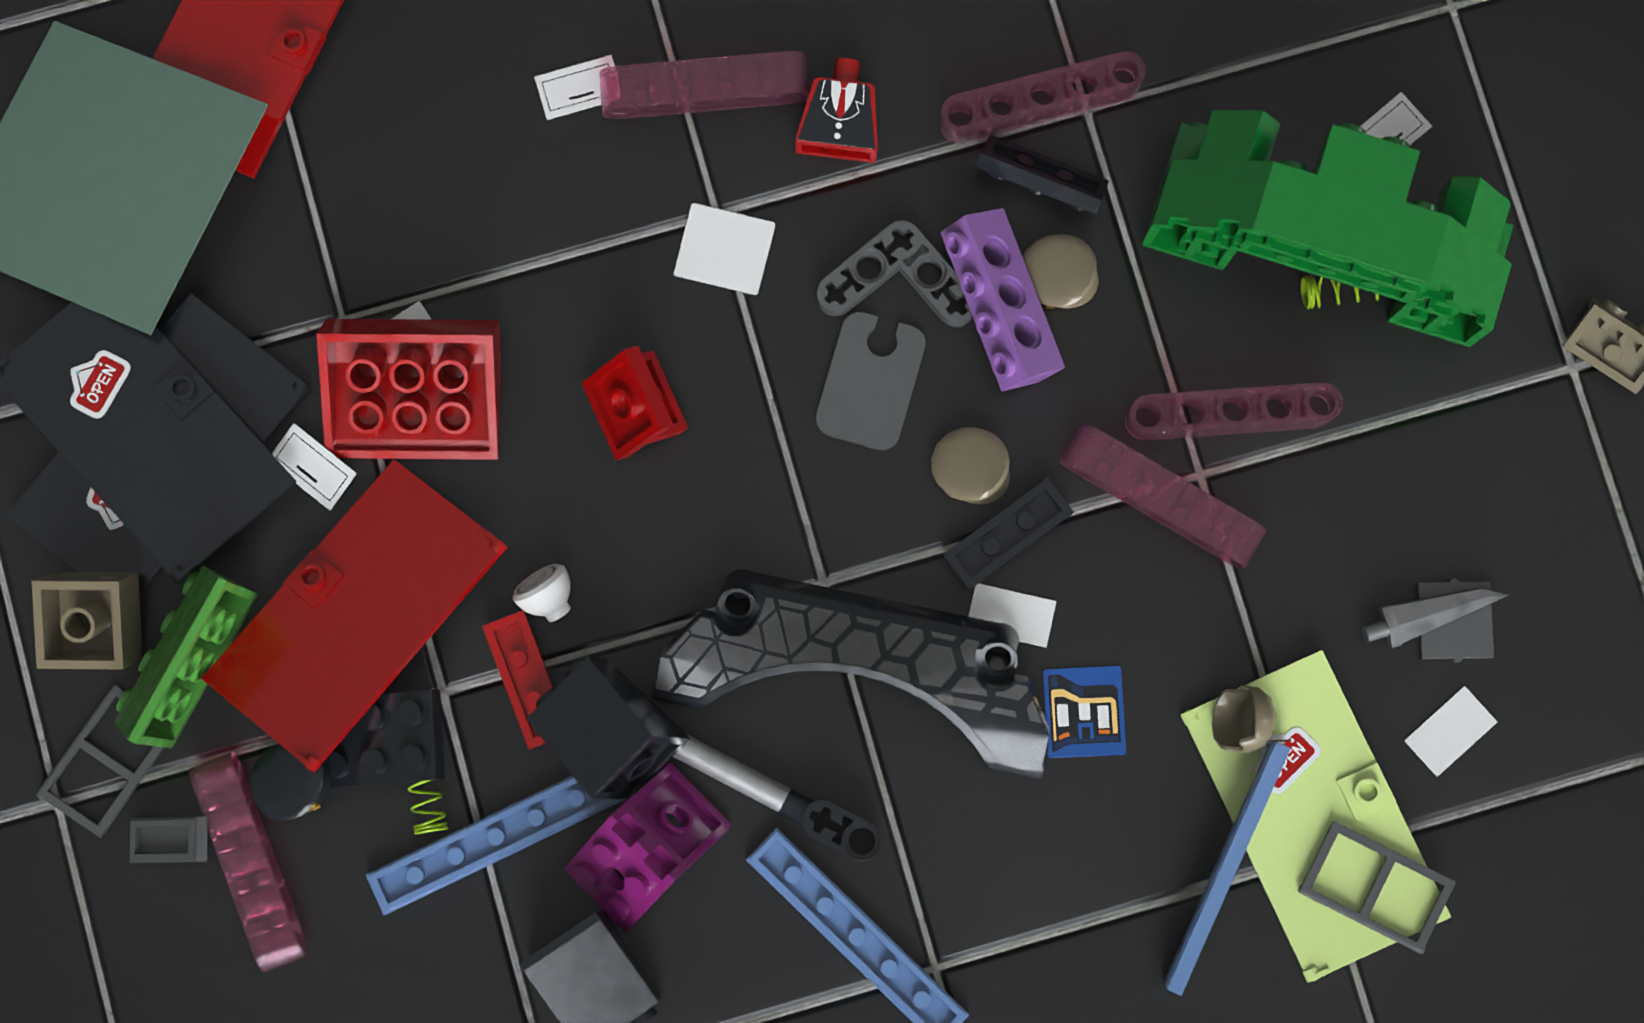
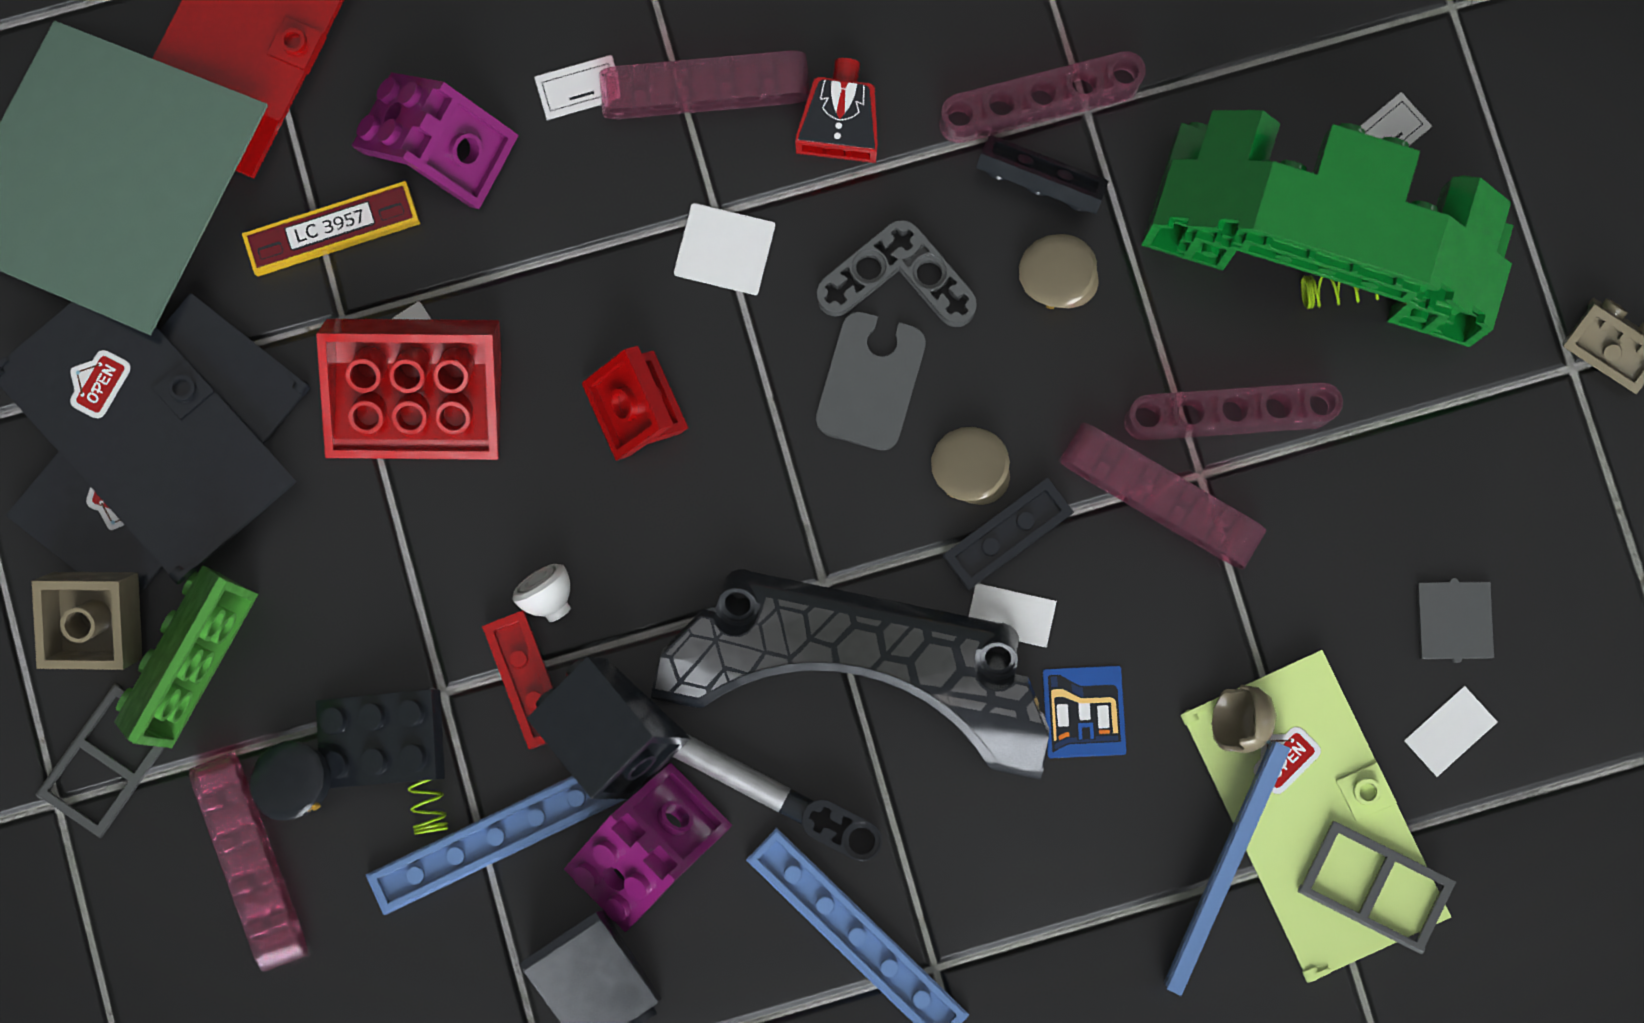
(168, 839): dark grey tile -> none
(313, 466): white sticker -> none
(331, 228): none -> tile
(353, 614): red door -> none
(421, 126): none -> magenta bracket
(1002, 299): medium lavender brick -> none
(1413, 618): flat silver bar -> none

